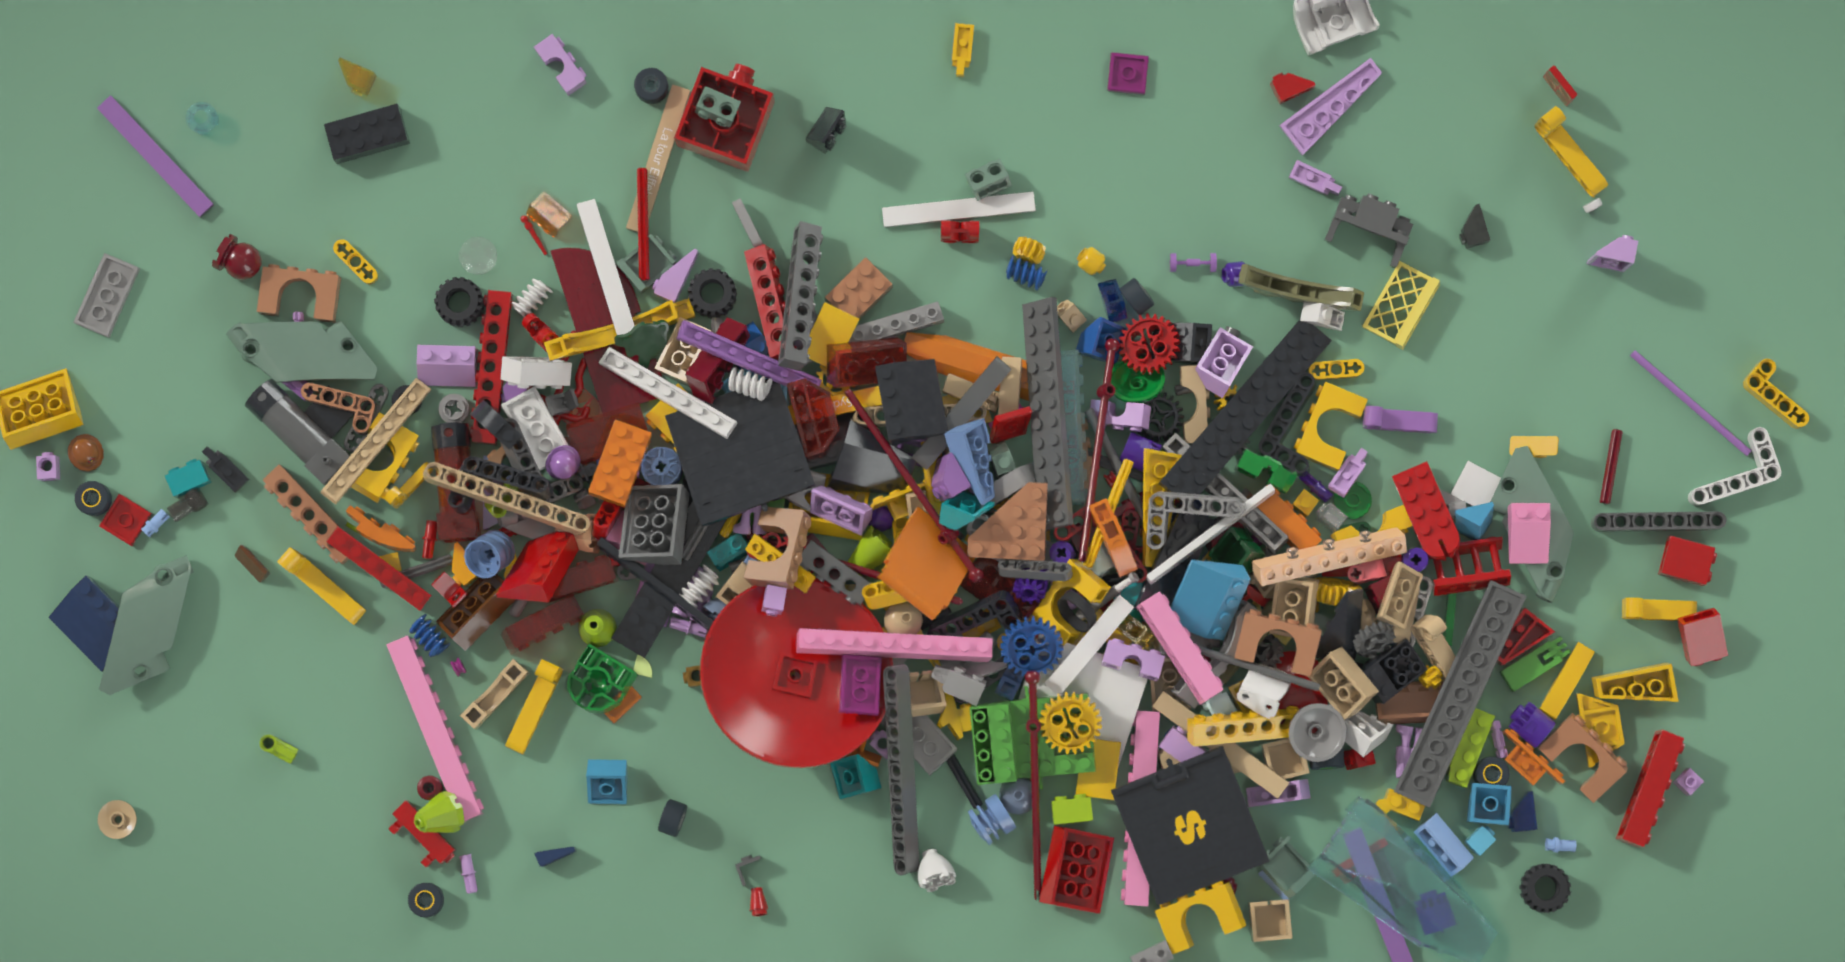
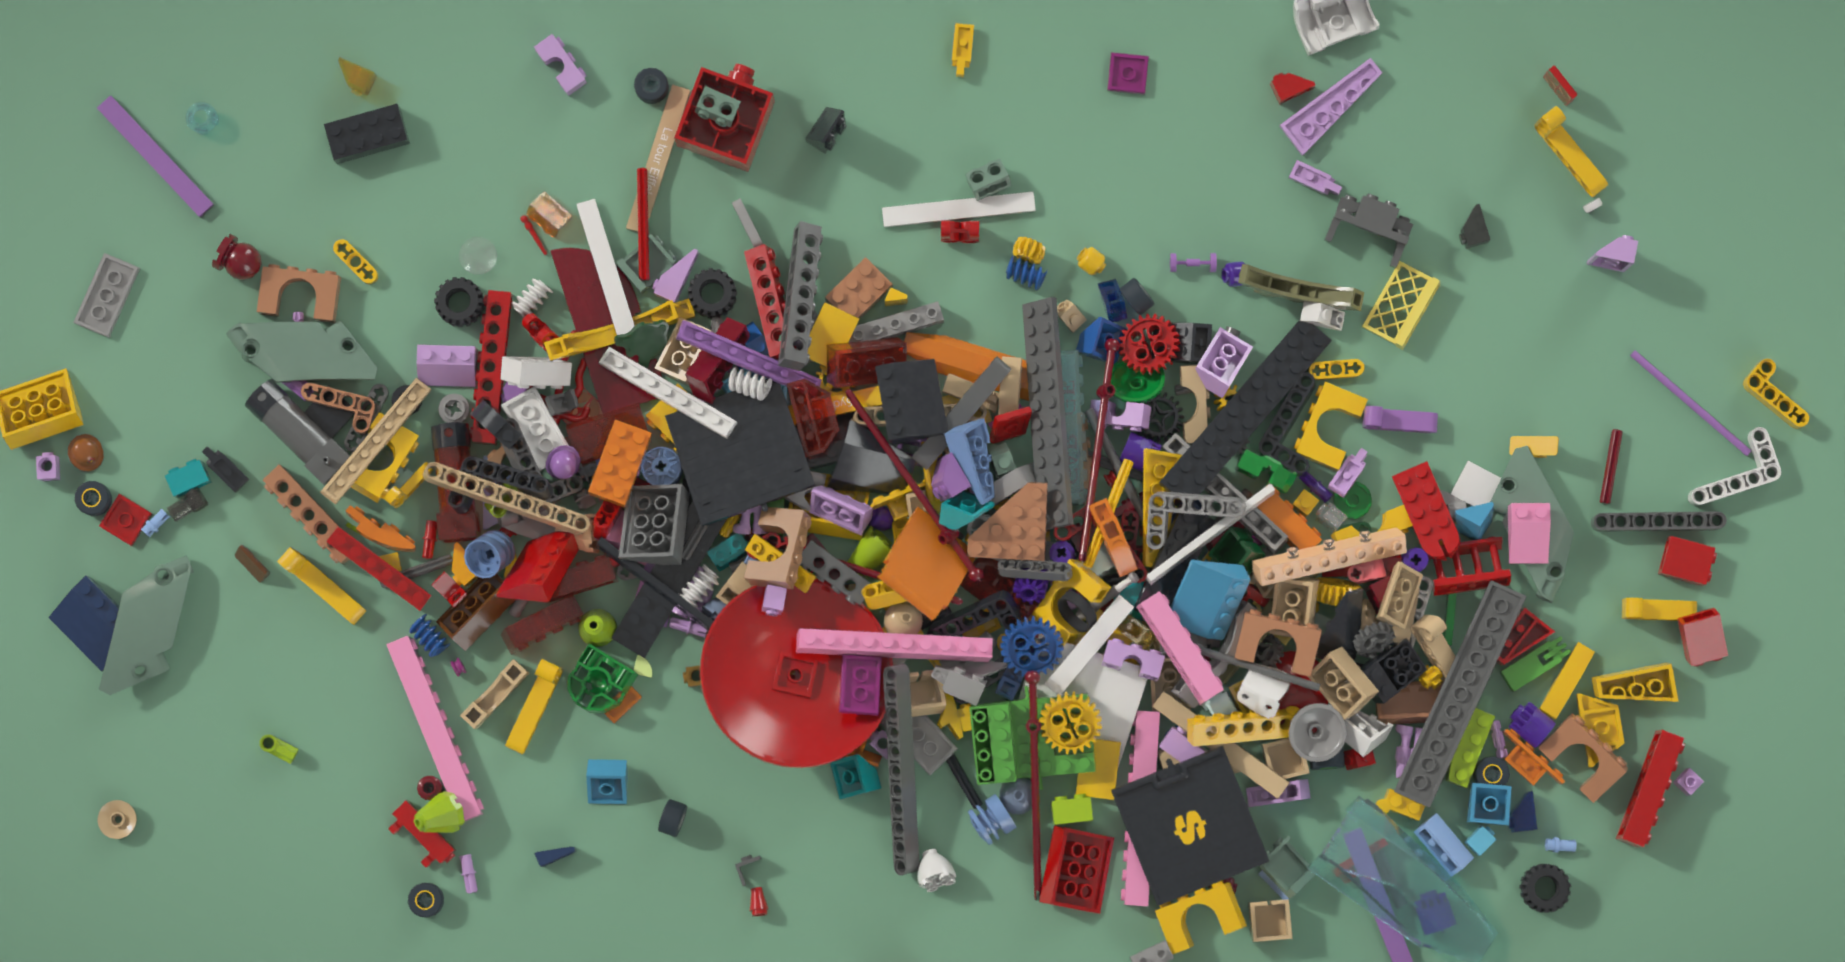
(895, 297): none -> yellow slope

